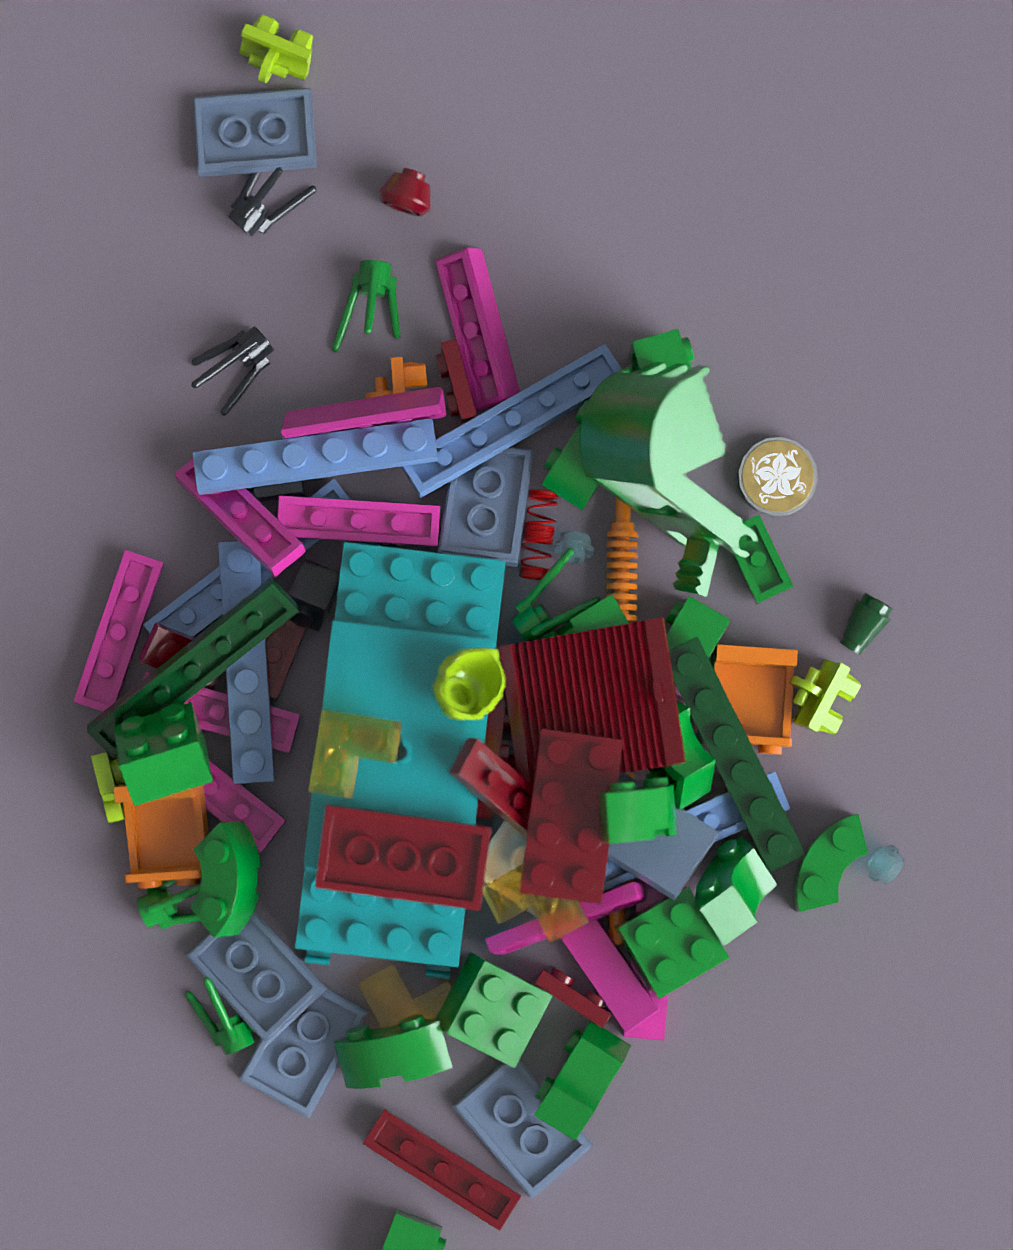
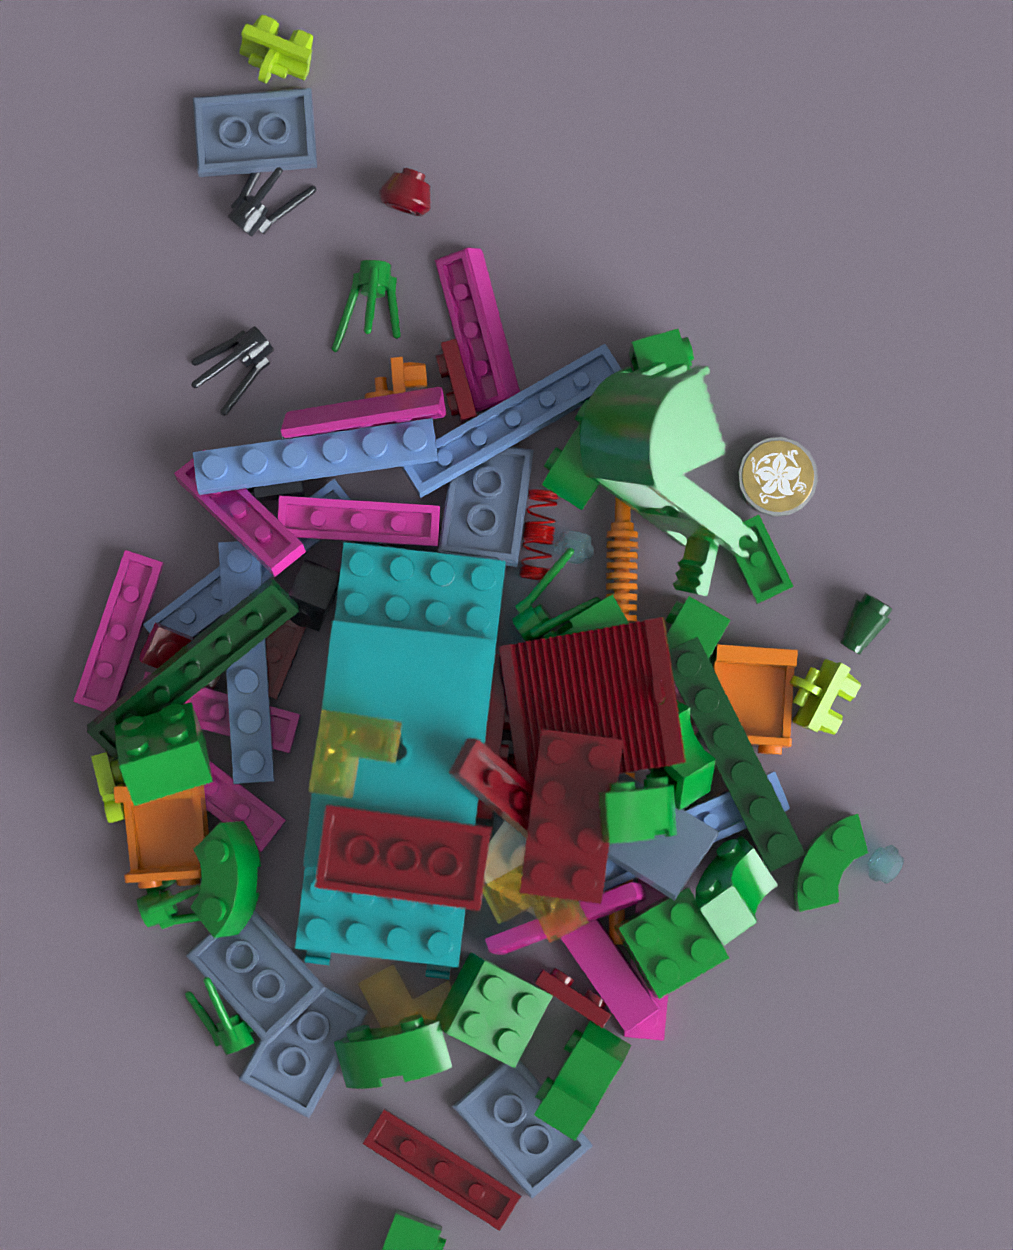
(469, 683): lime hair -> none

